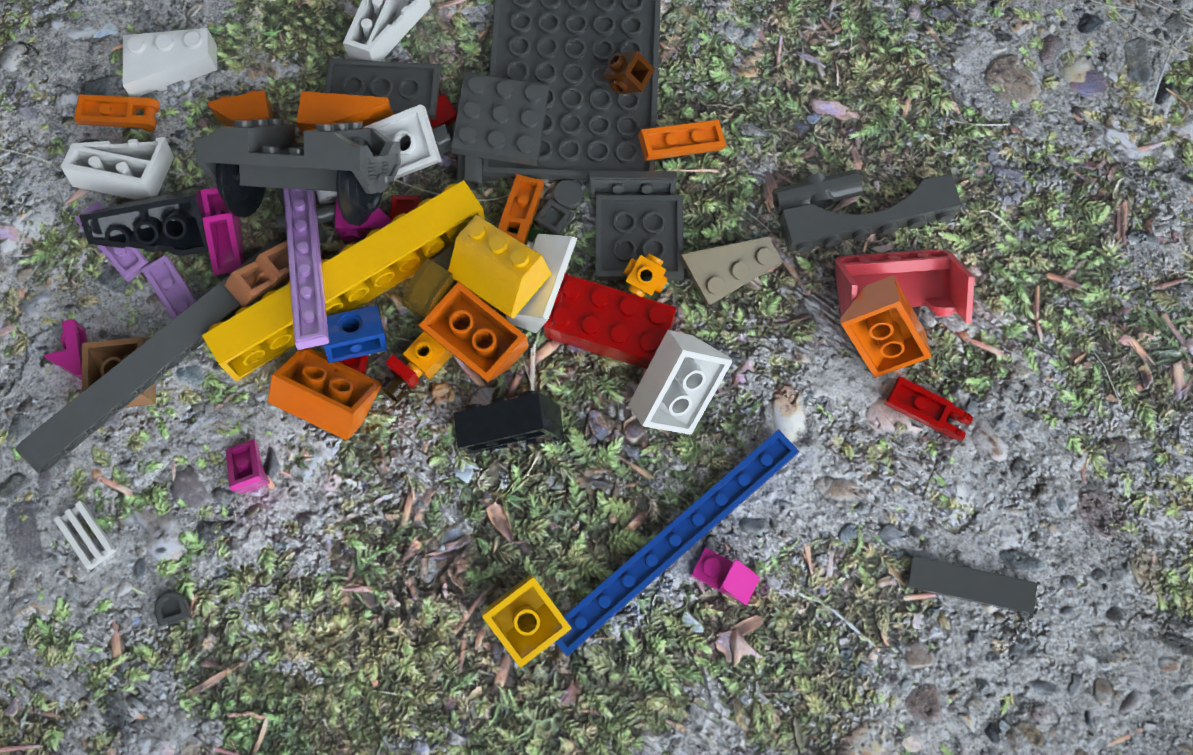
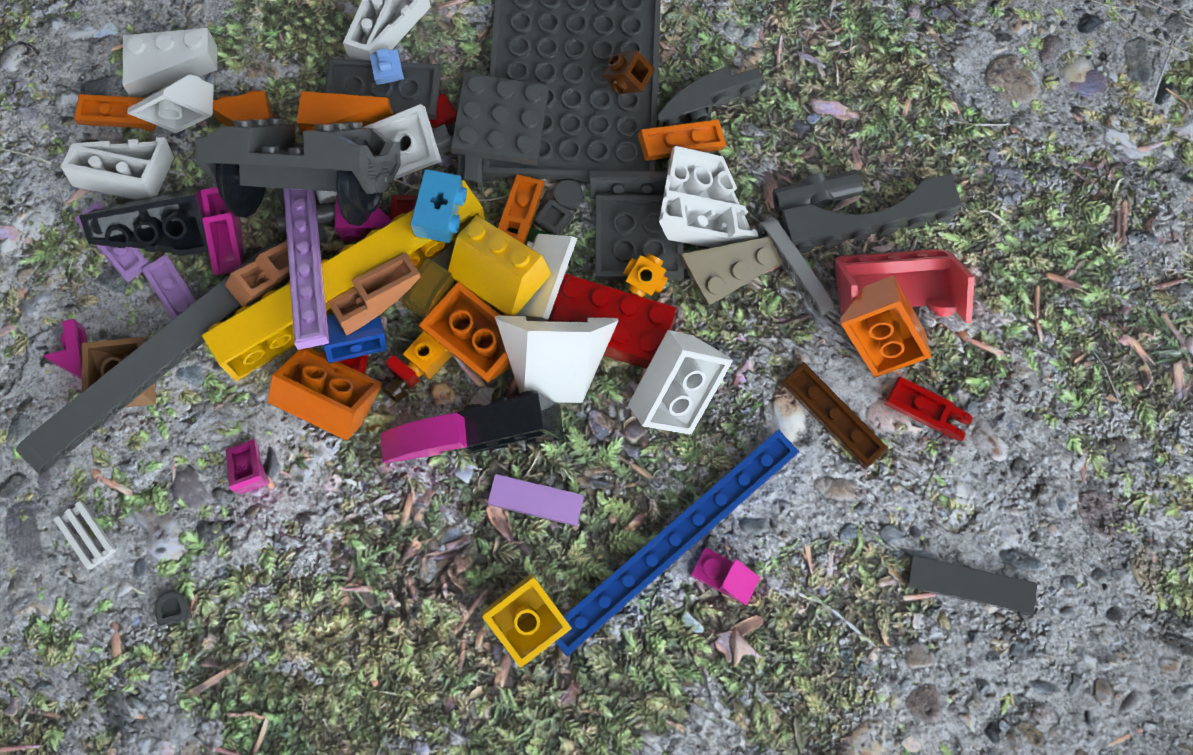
(177, 104): none -> white slope
(374, 293): none -> nougat slope
(386, 66): none -> light blue tile
(424, 438): none -> dark pink slope
(435, 190): none -> dark azure brick
(536, 500): none -> lavender tile
(555, 356): none -> white wedge
(701, 201): none -> white wedge
(716, 88): none -> dark grey slope
(797, 267): none -> light grey beam
(834, 415): none -> reddish brown tile

